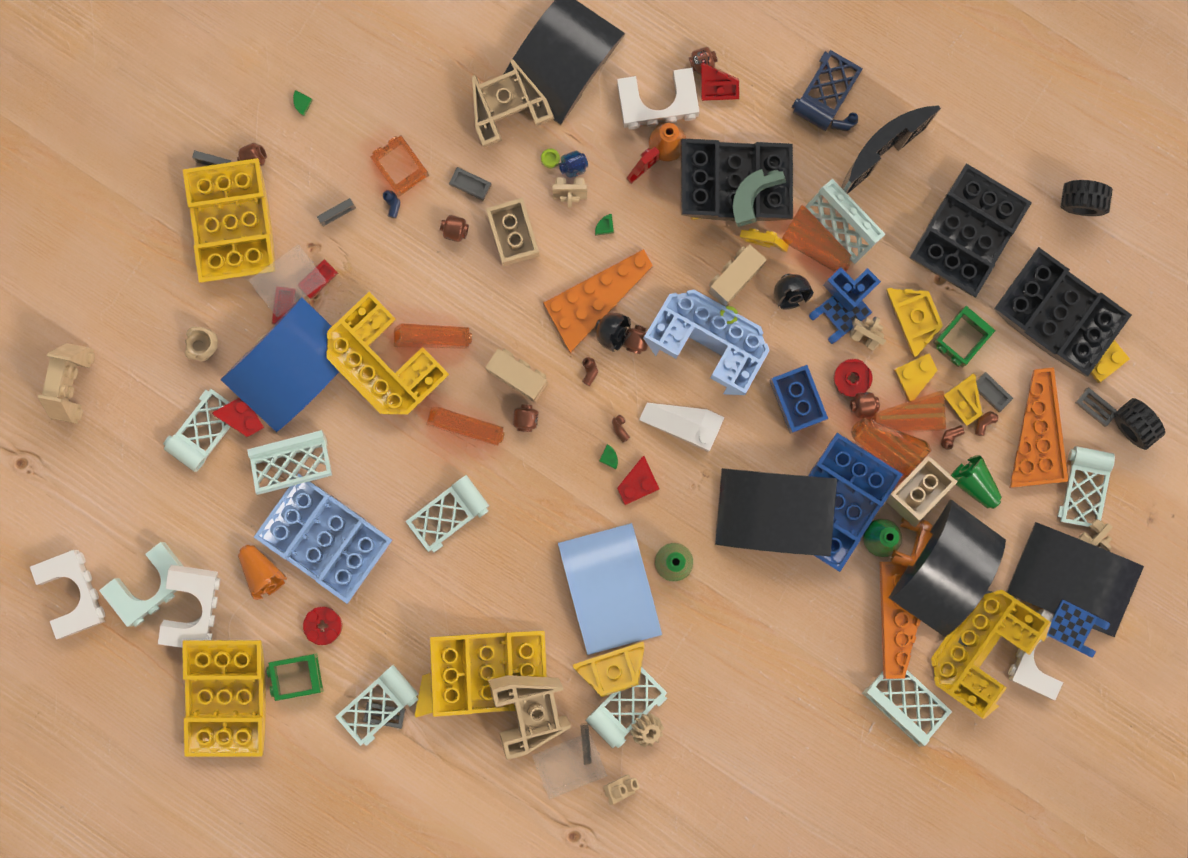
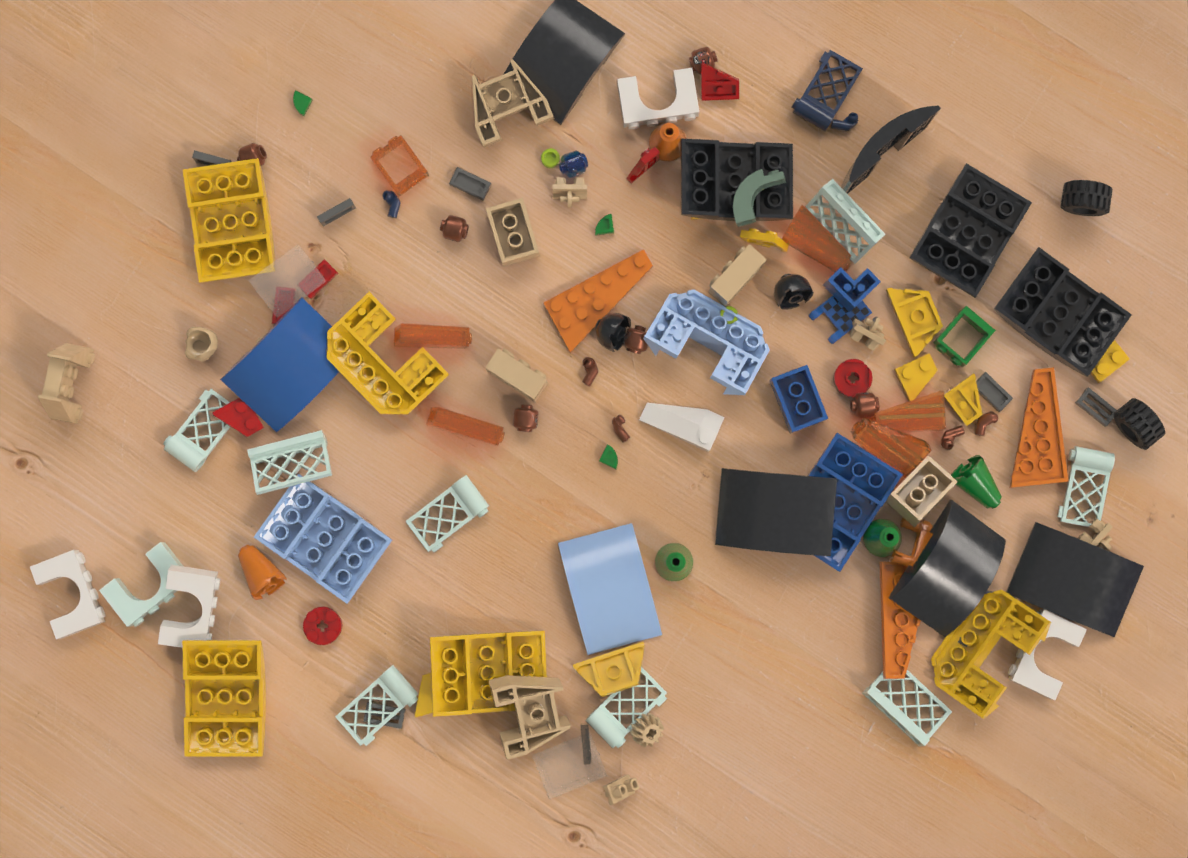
(315, 675): green window -> none
(638, 482): red wing -> none
(1072, 626): blue flag -> none

